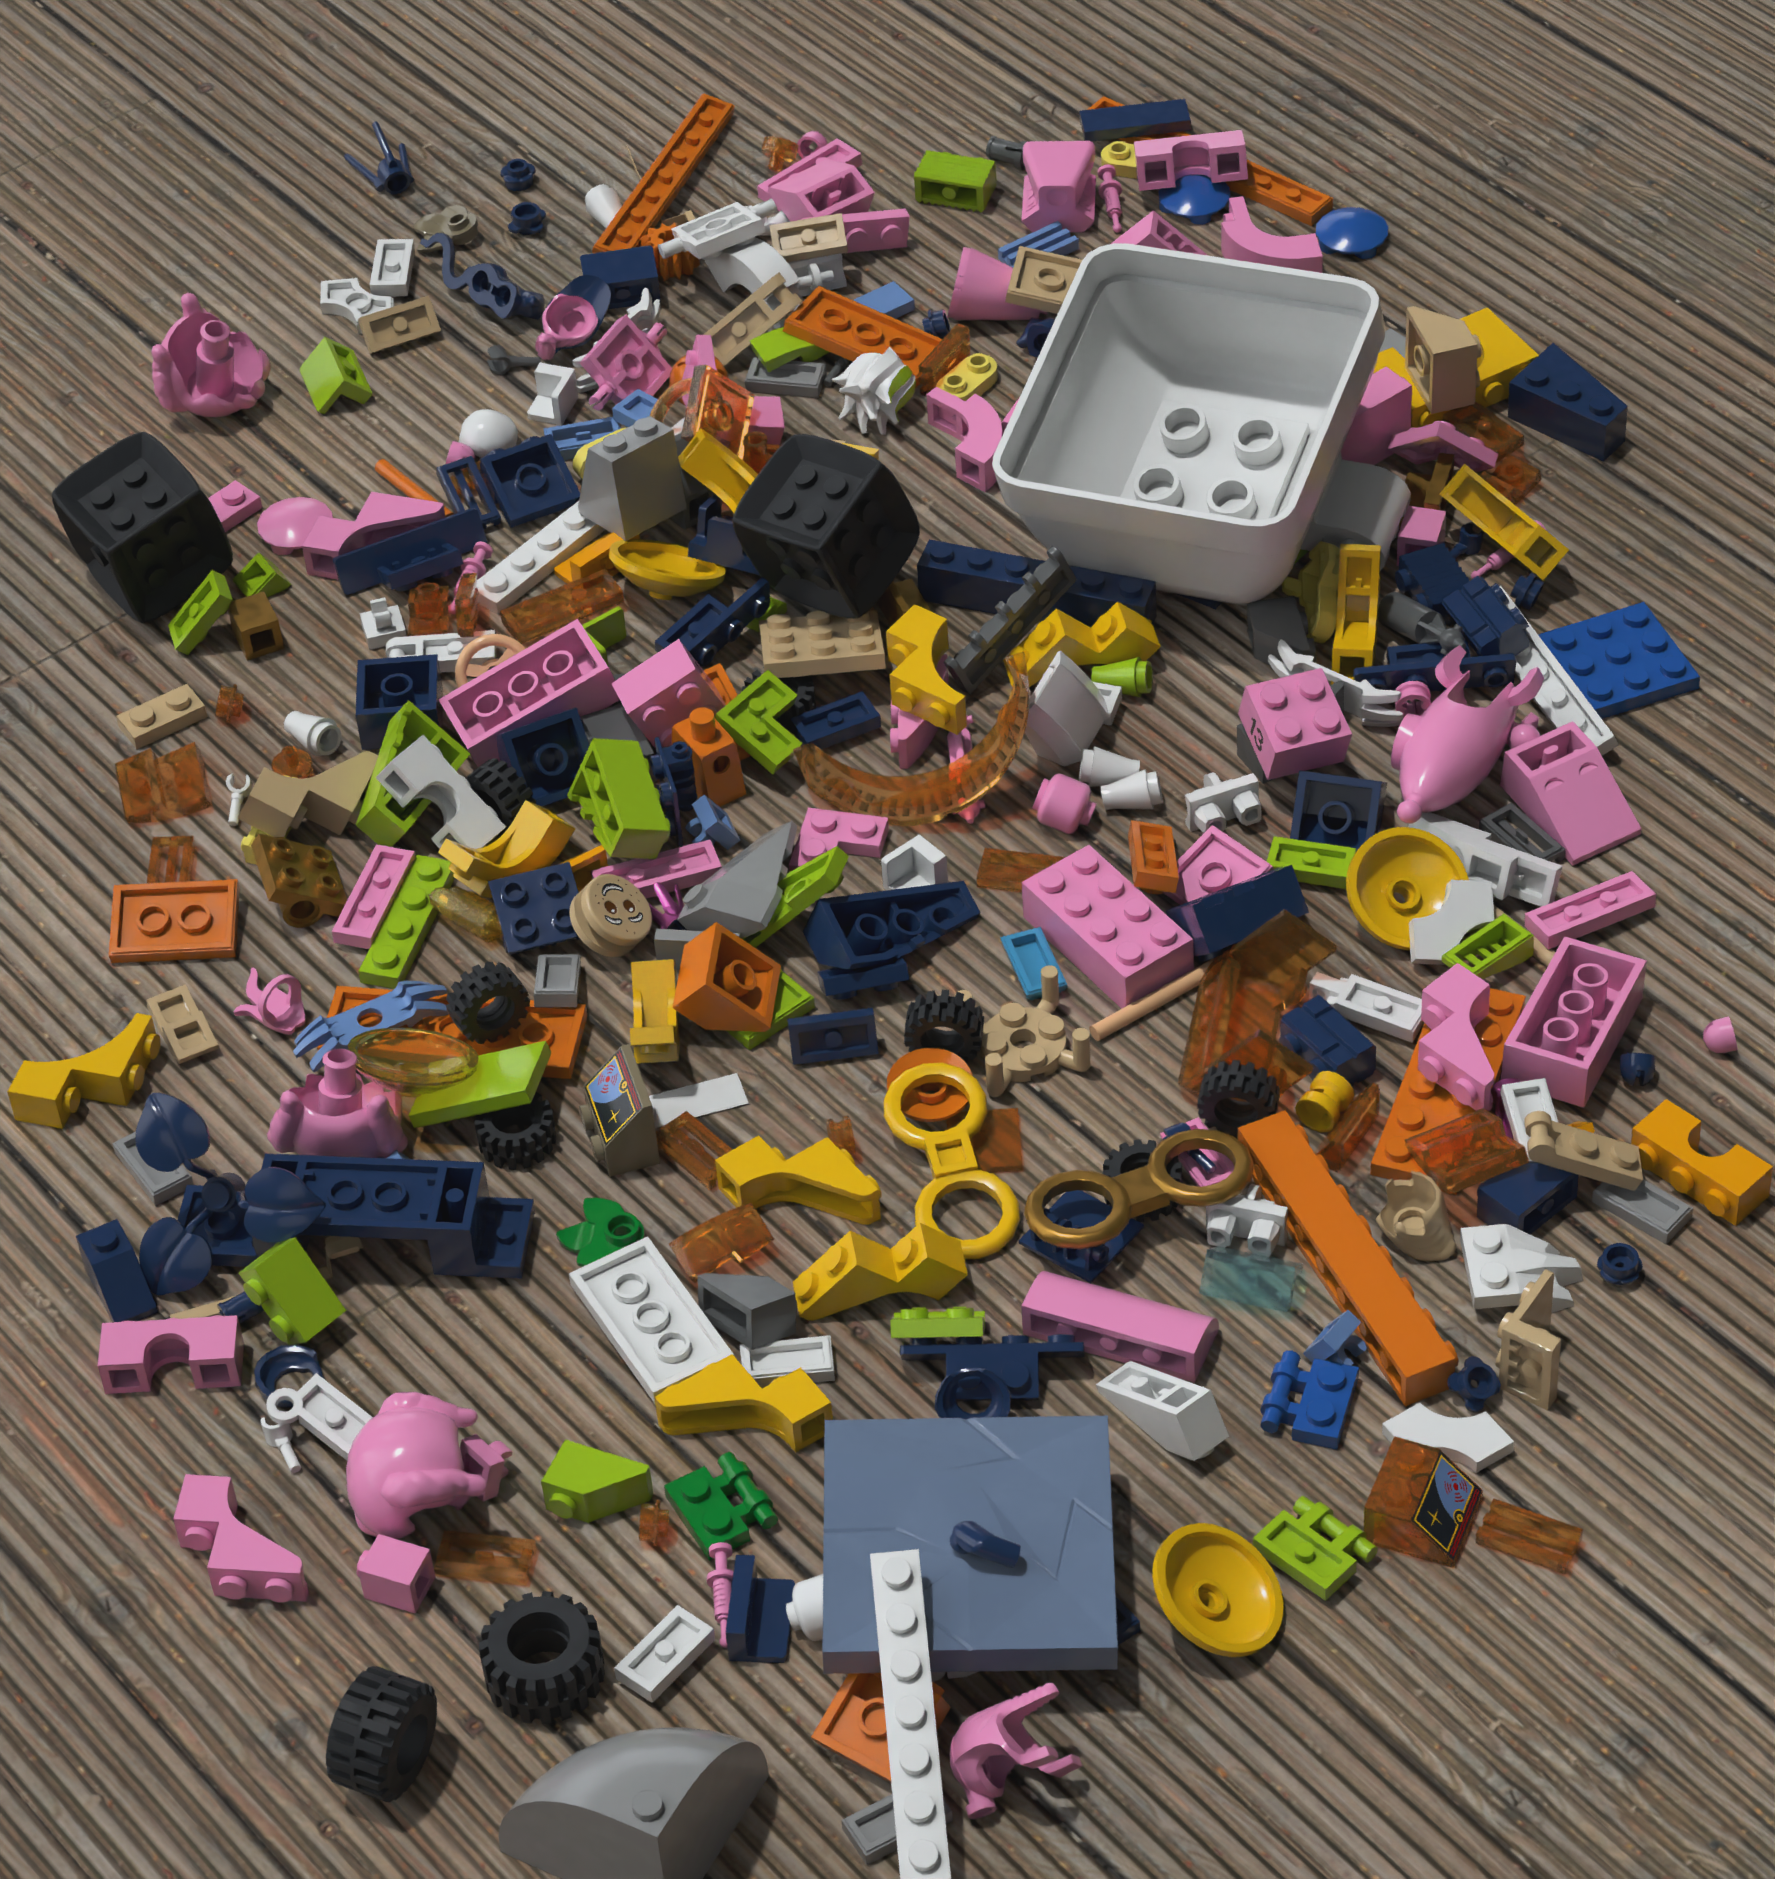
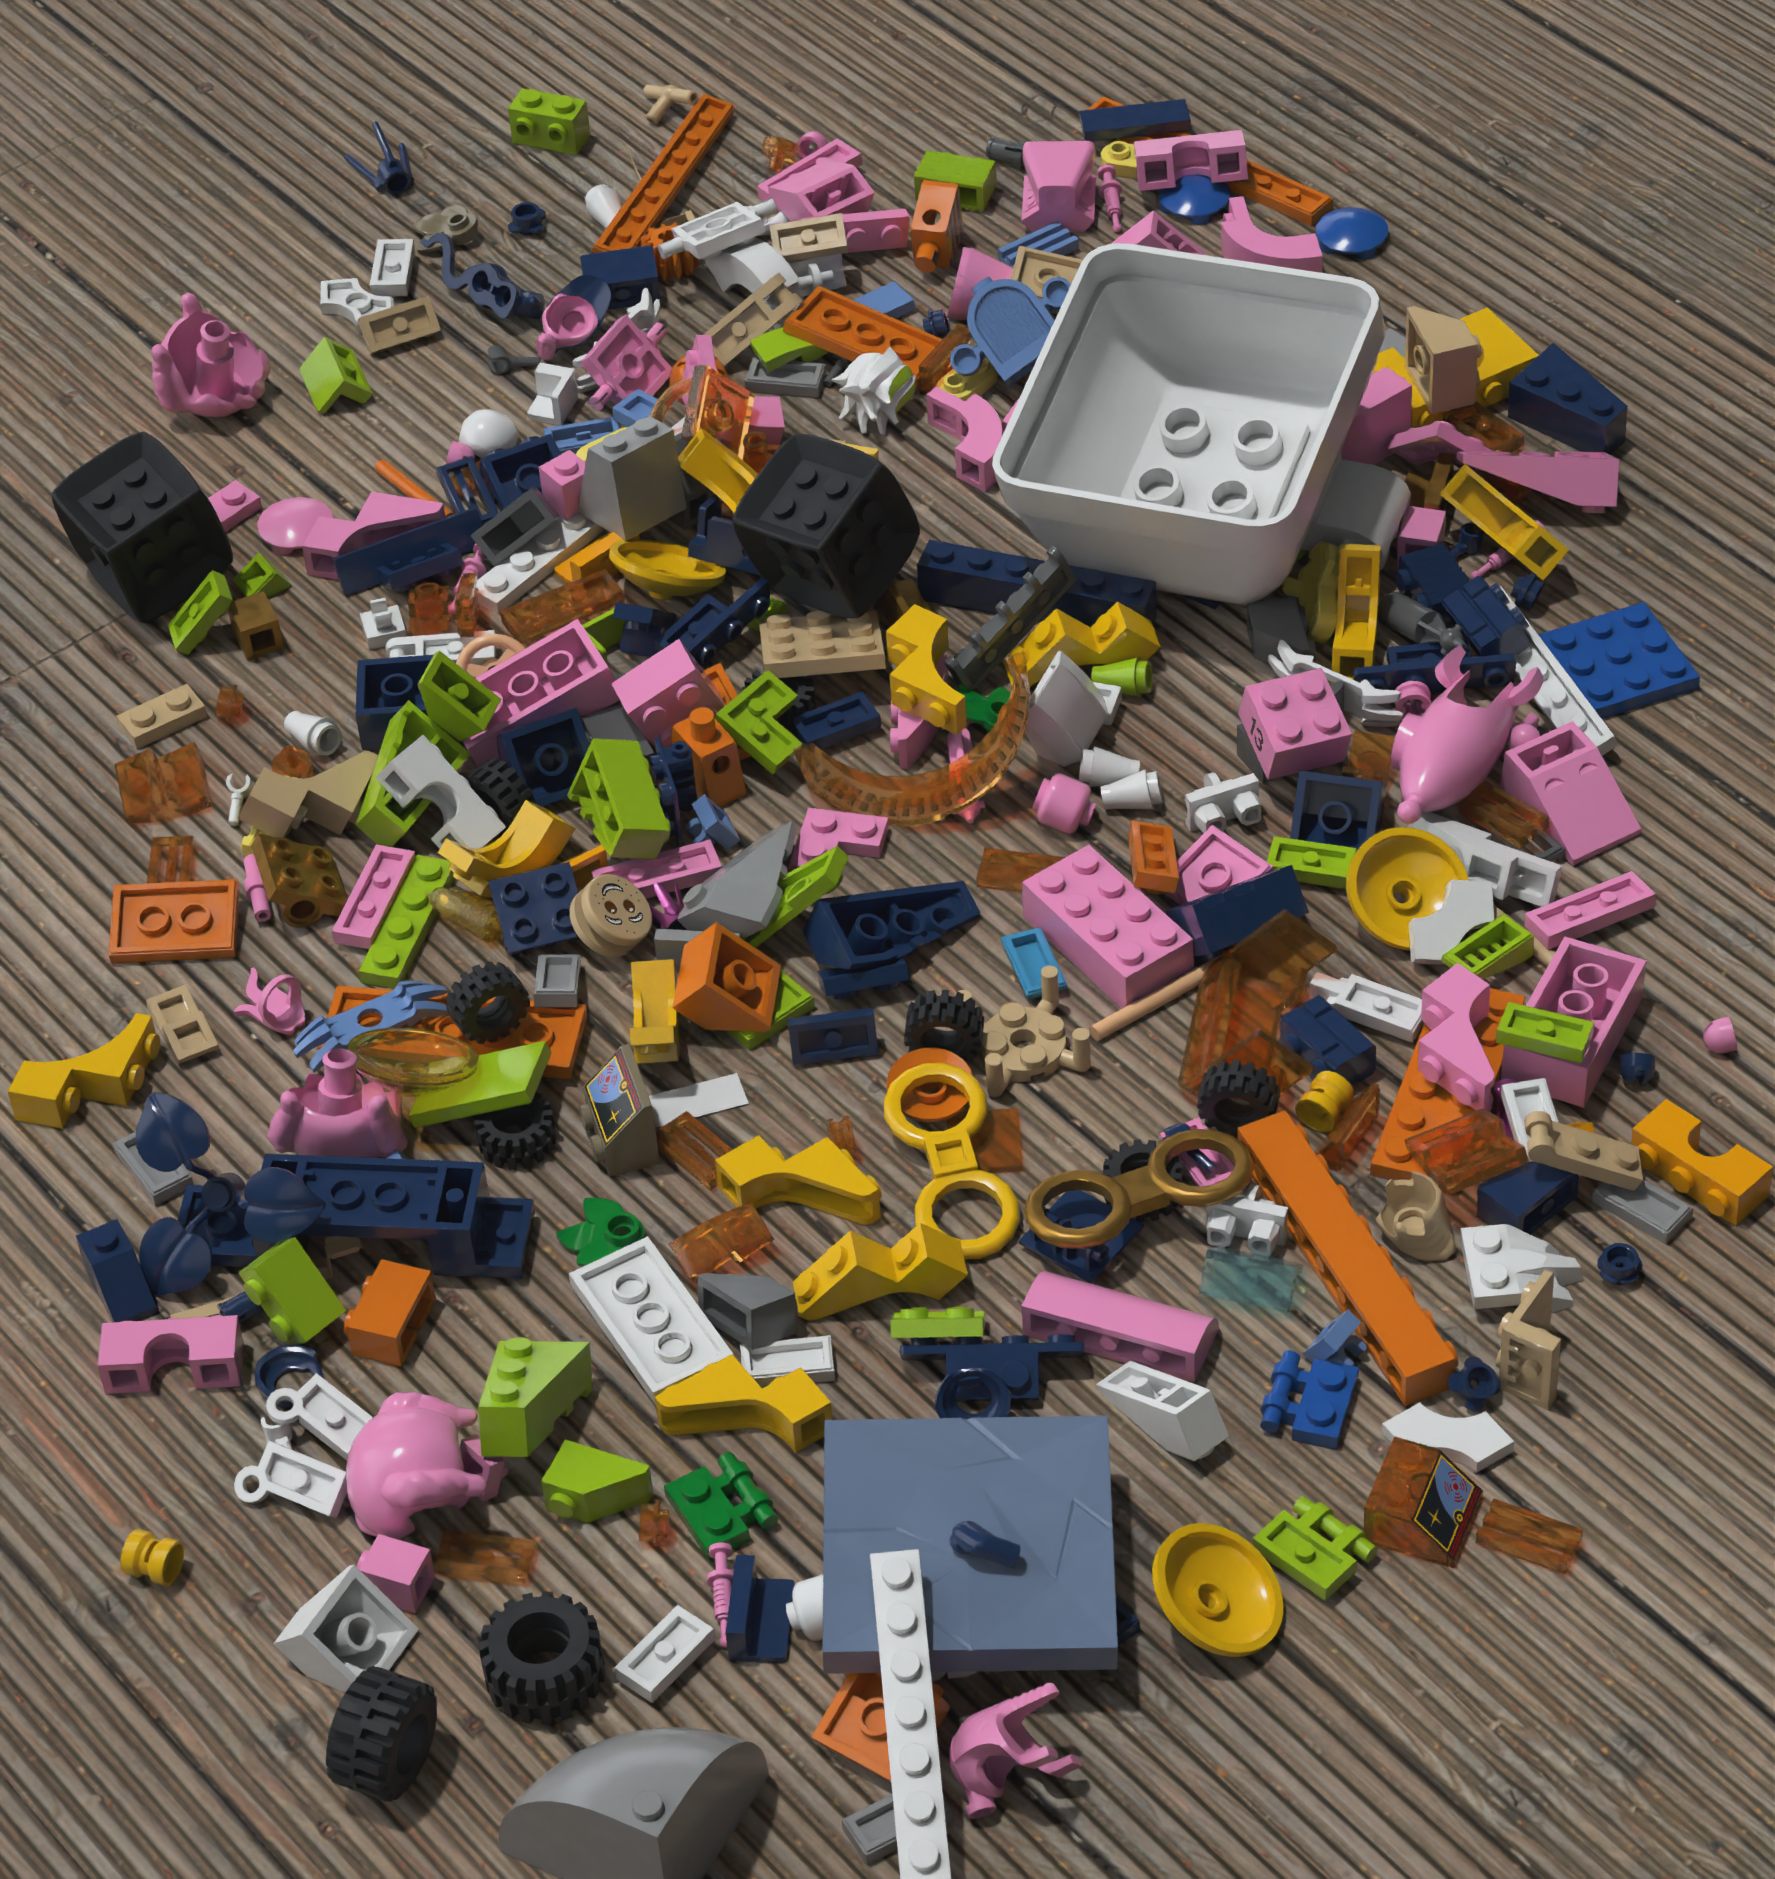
(152, 1557): none -> yellow wheel
(240, 1559): bright pink arch -> none
(255, 890): none -> bright pink bar
(296, 1479): none -> white hinge
(346, 1631): none -> white slope
(389, 1302): none -> orange piece
(456, 698): none -> lime slope
(514, 525): none -> dark grey slope
(518, 174): dark blue plate -> none
(528, 1391): none -> lime wedge
(549, 121): none -> lime brick
(562, 483): none -> bright pink brick
(642, 627): none -> dark blue slope
(665, 98): none -> tan piece
(914, 865): white panel -> none
(936, 243): none -> orange torso
(984, 709): none -> green plate
(1008, 326): none -> medium blue piece
(1369, 756): none -> clear orange bracket
(1498, 817): none -> clear orange tile
(1544, 1032): none -> lime plate
(1572, 476): none -> bright pink wedge

